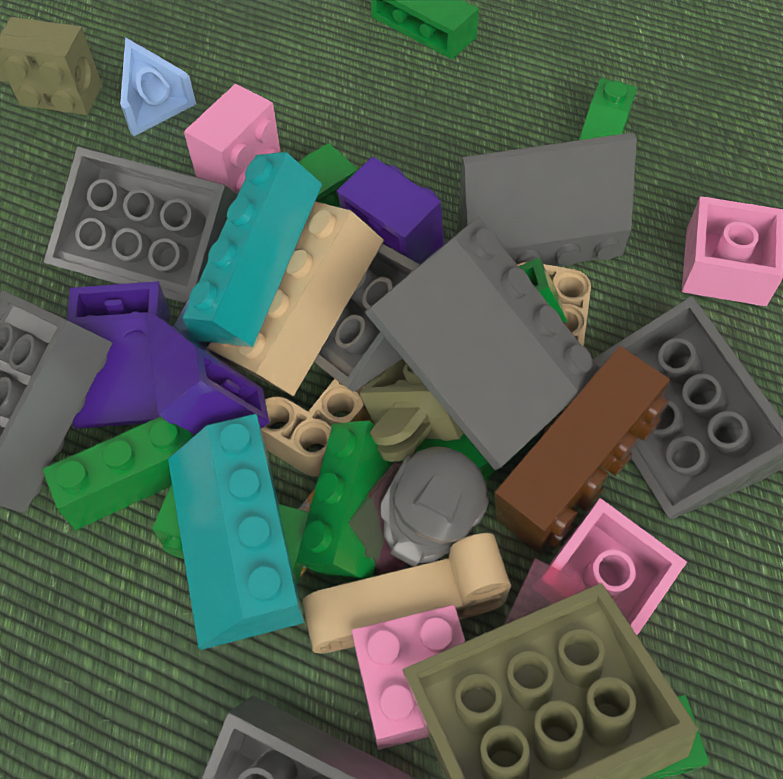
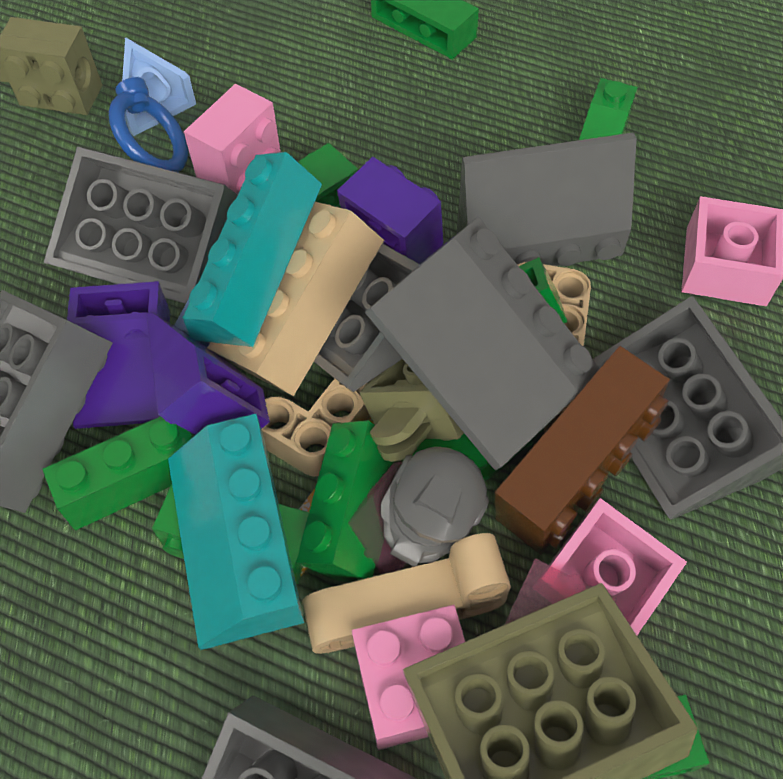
(134, 97): none -> blue piece

